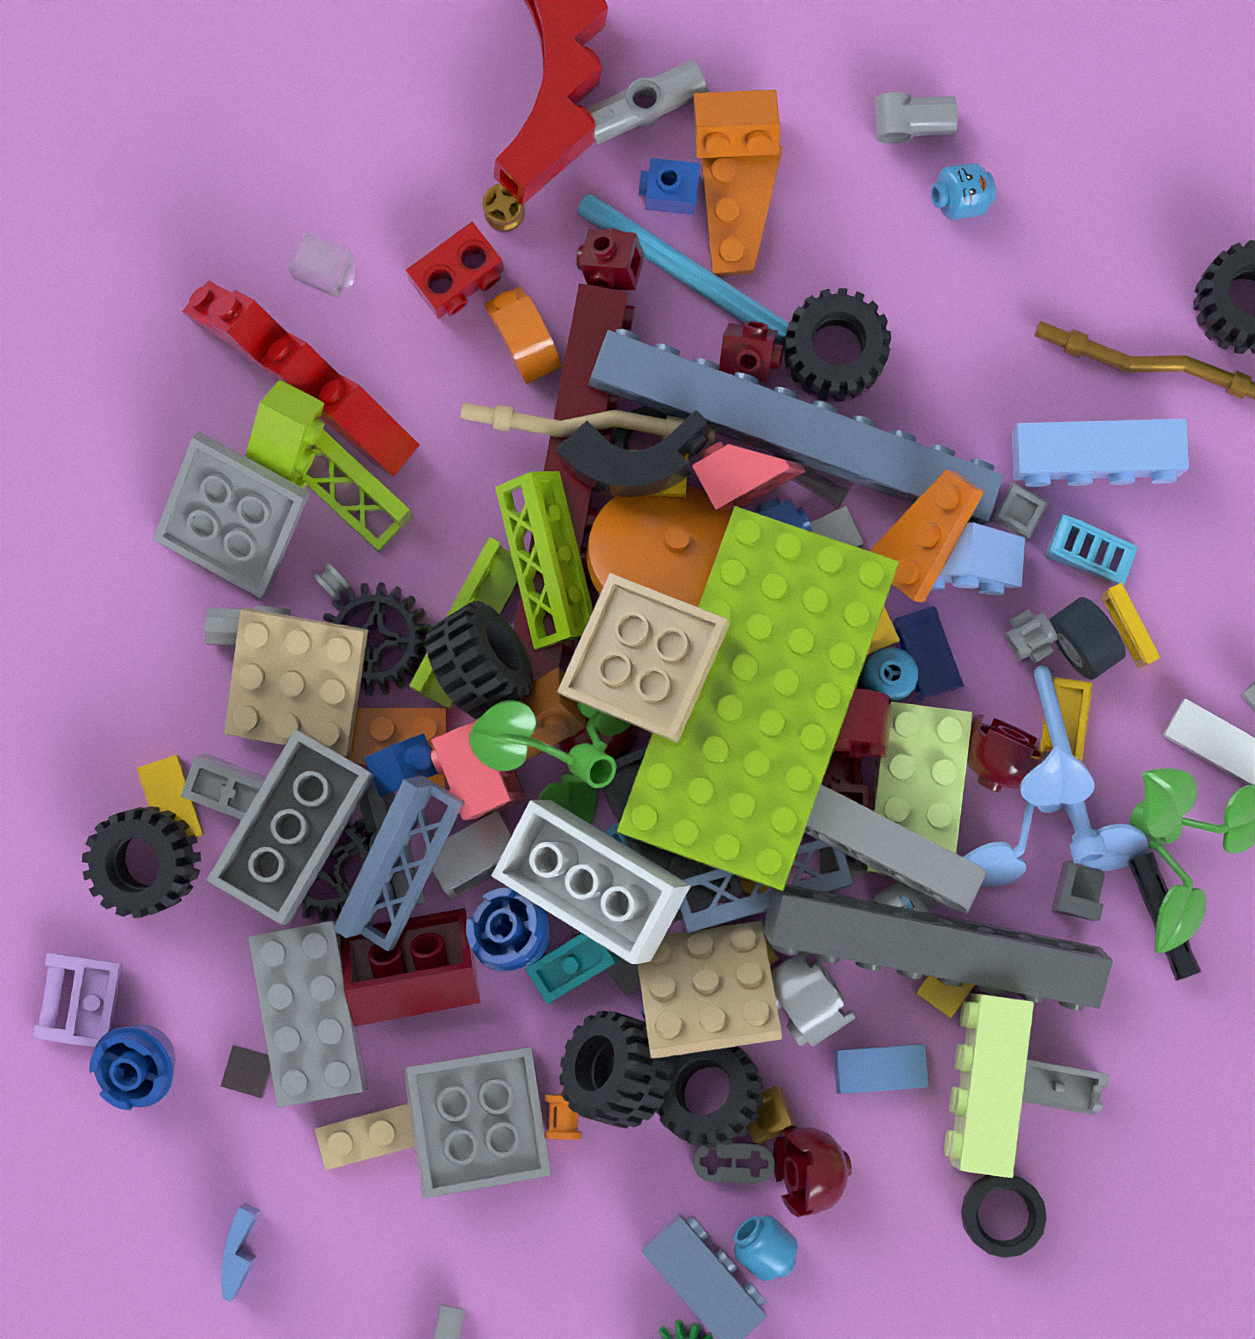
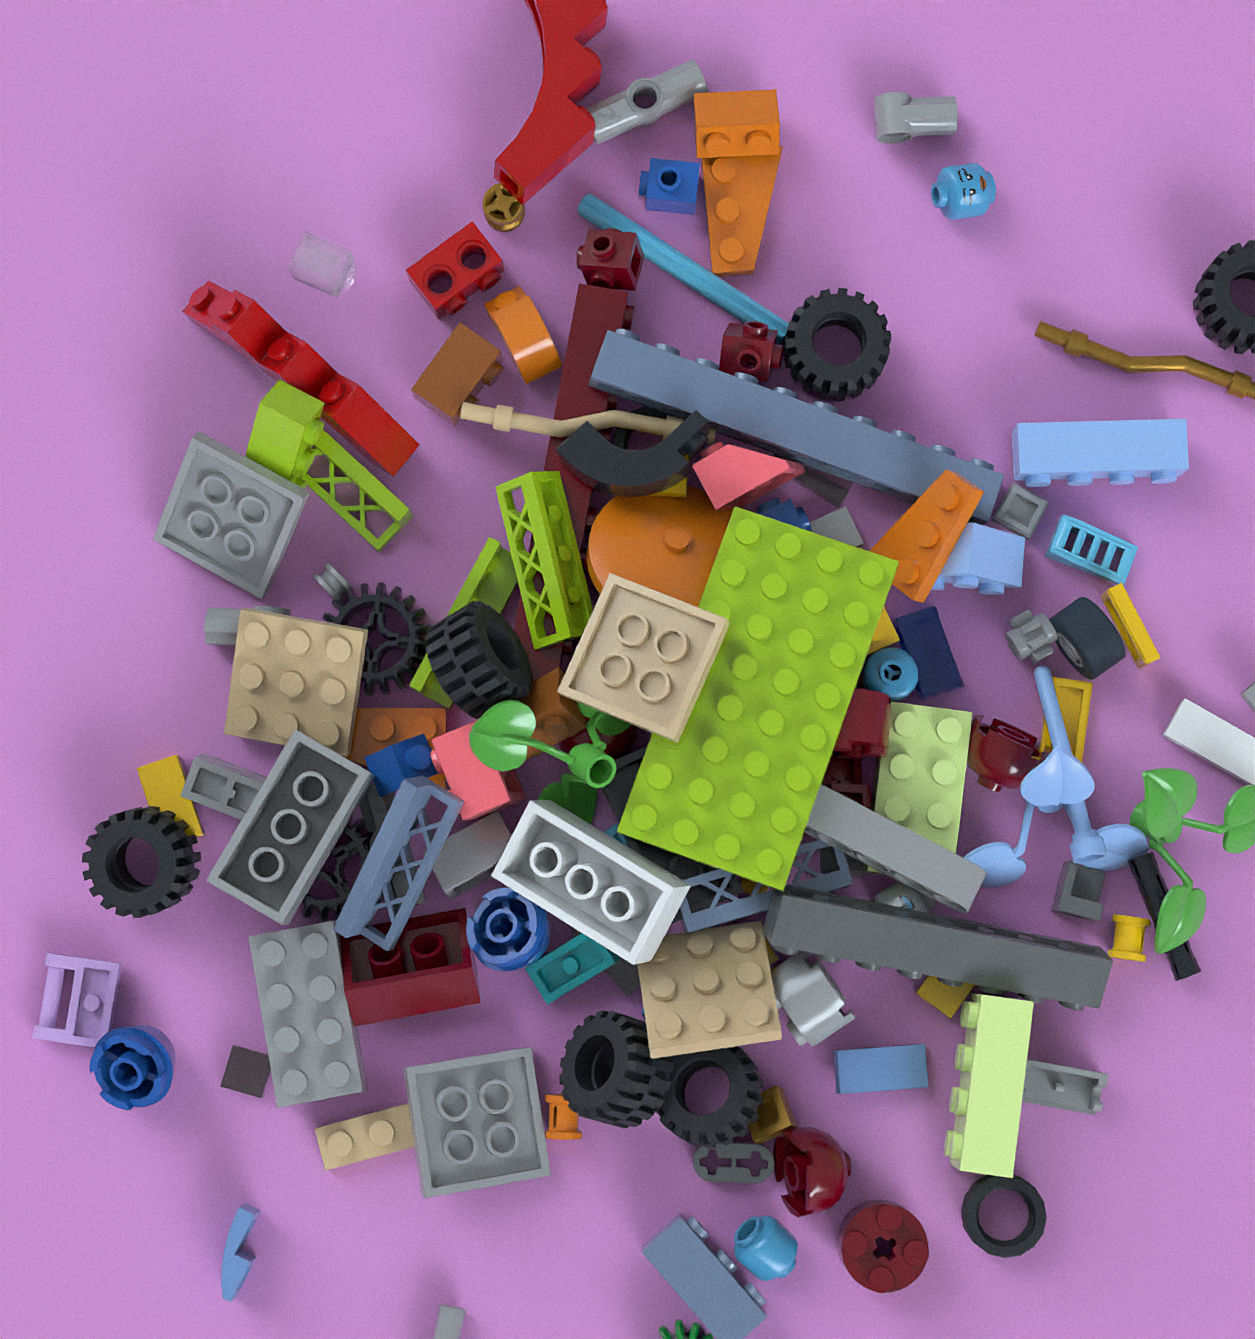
(458, 373): none -> dark orange brick
(908, 1246): none -> dark red brick
(1129, 938): none -> yellow bush

